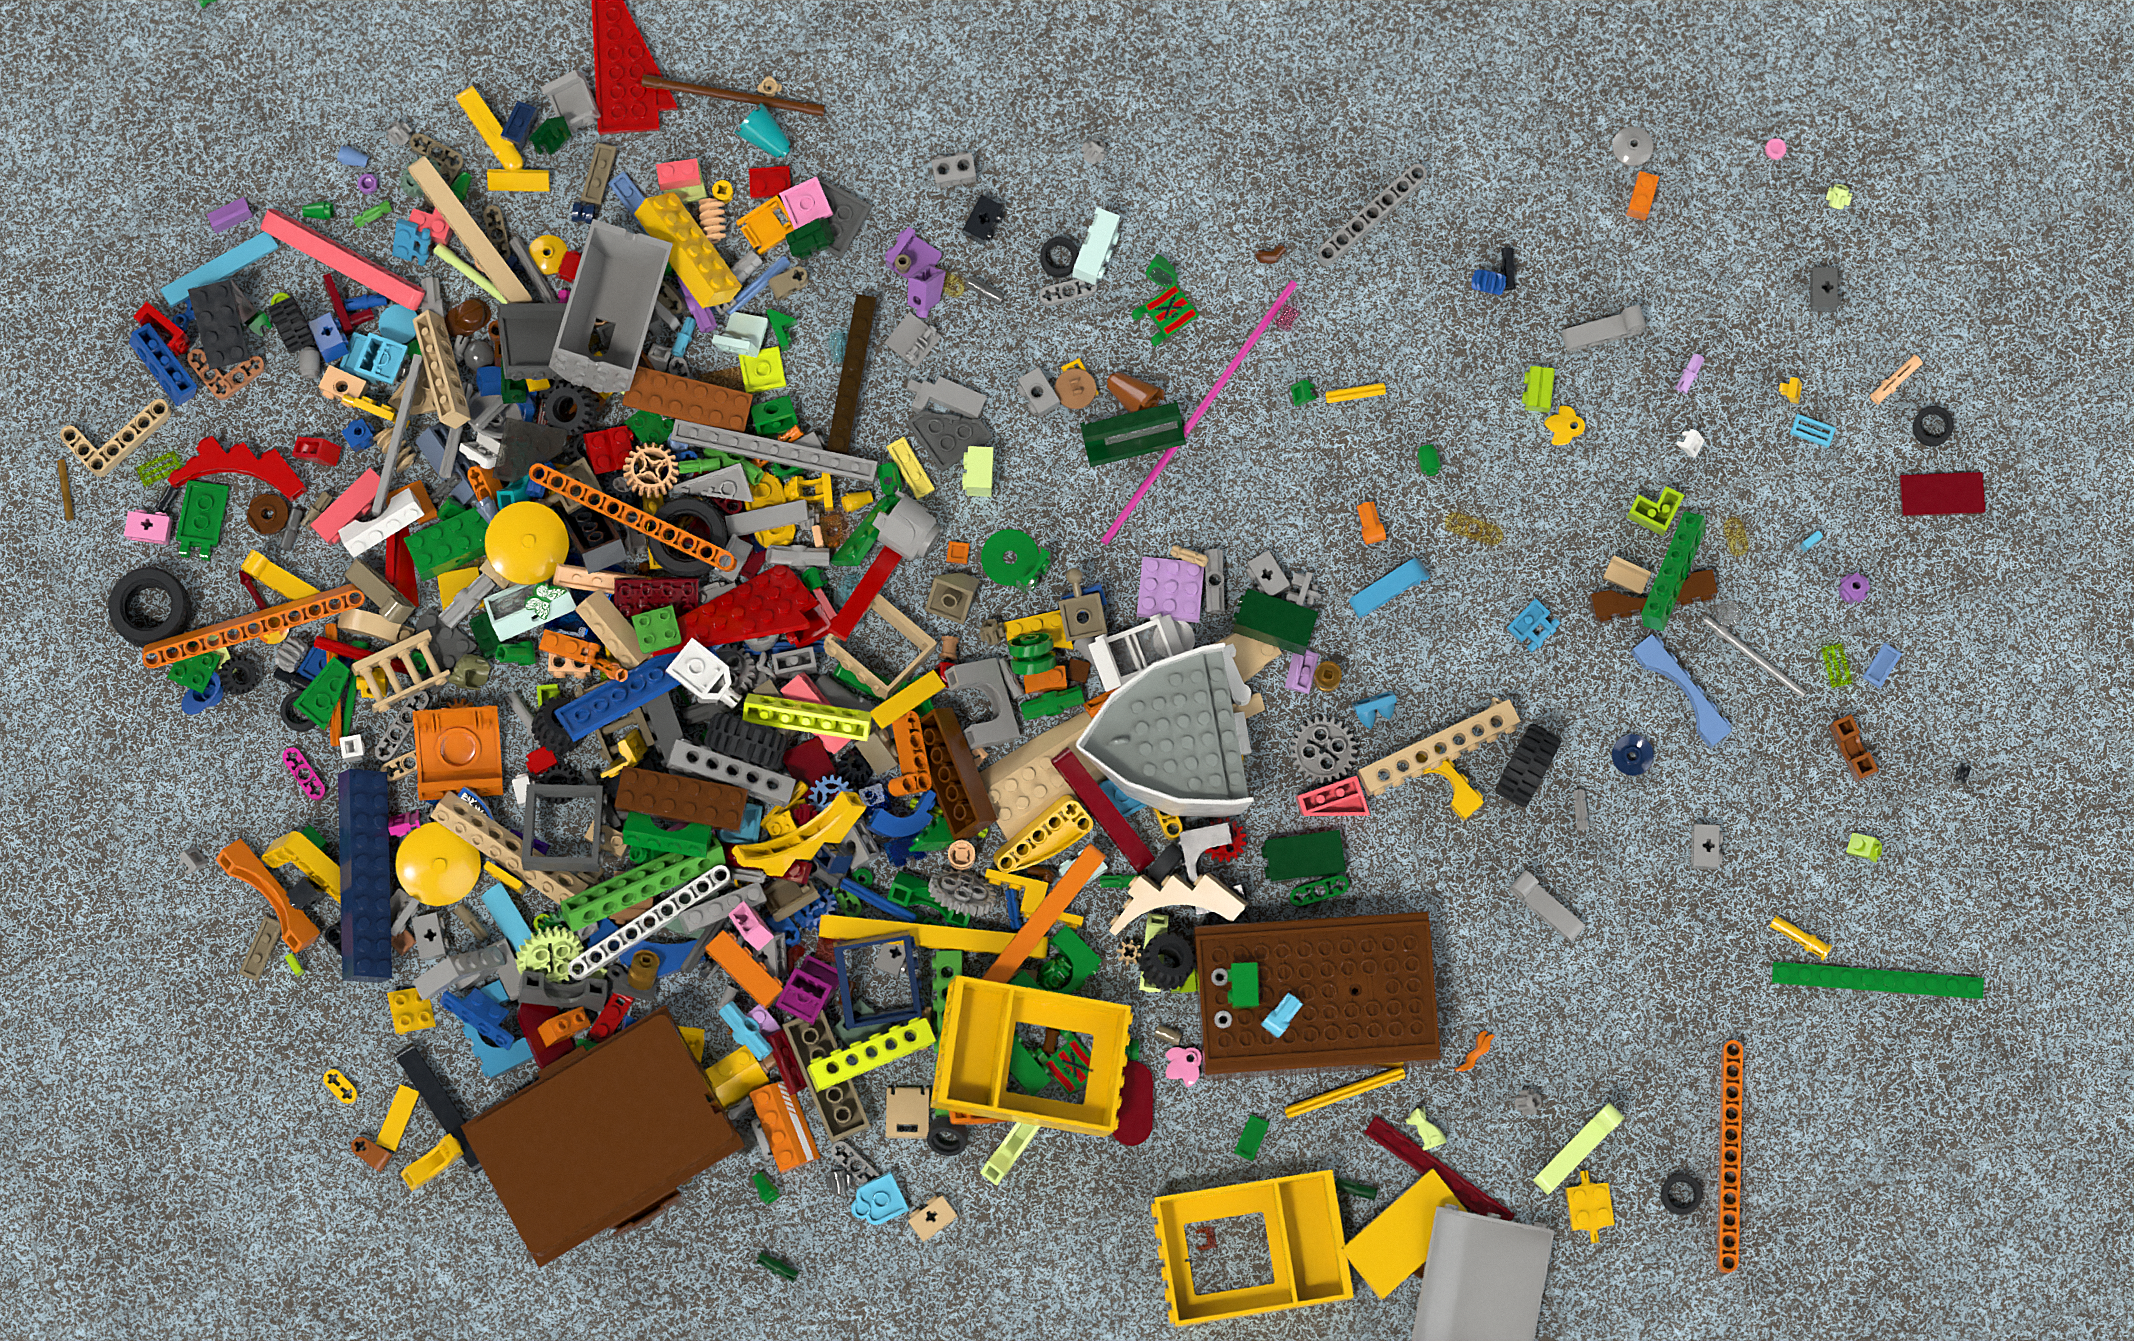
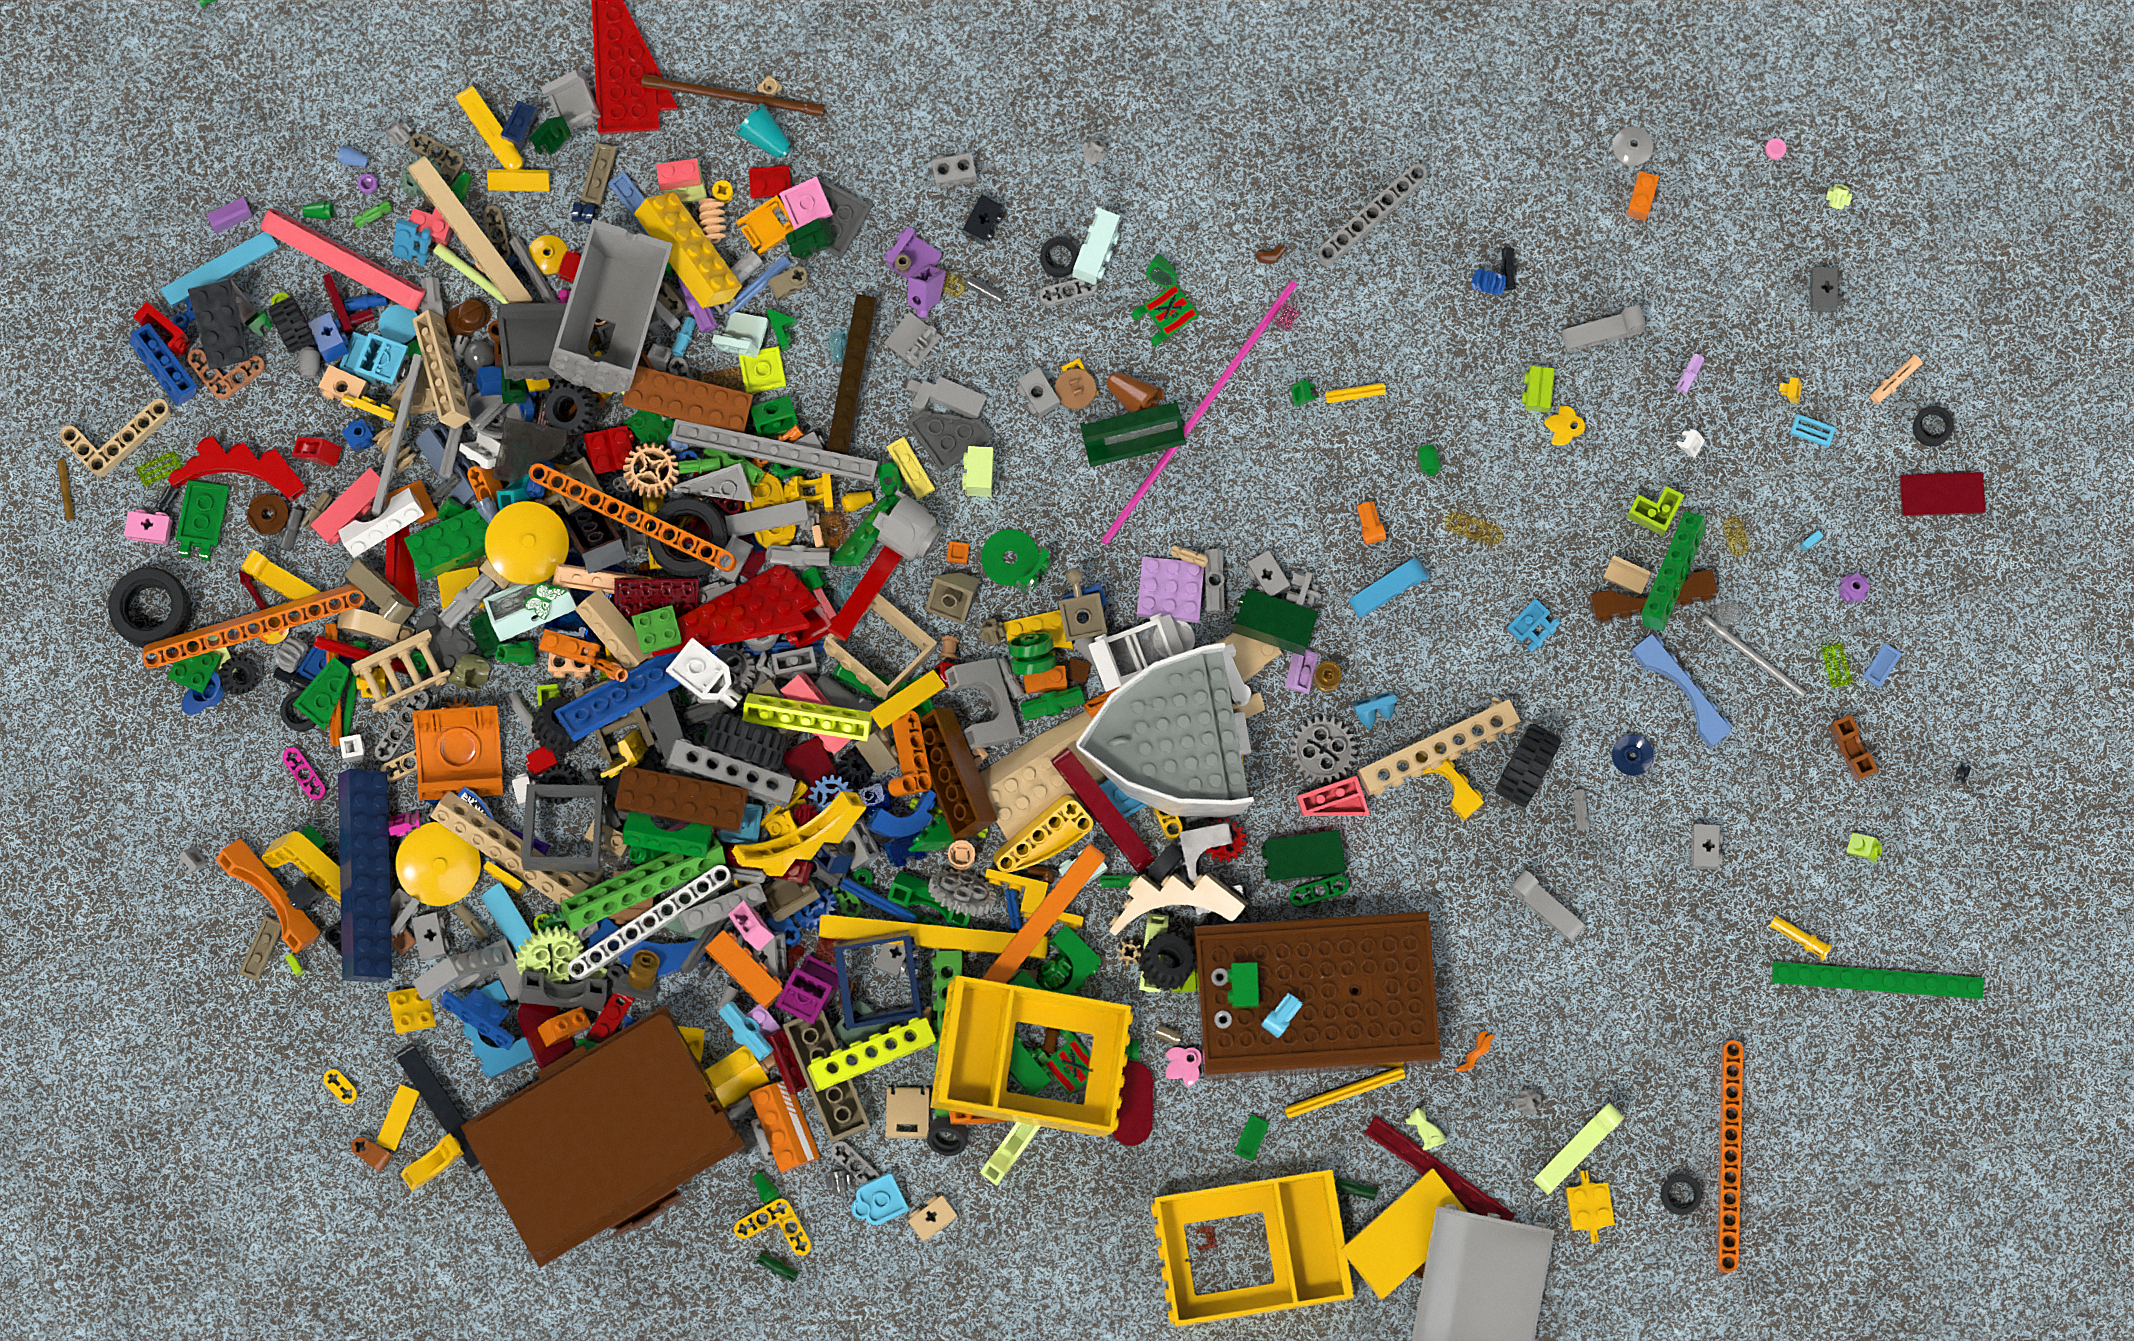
(782, 1220): none -> yellow beam

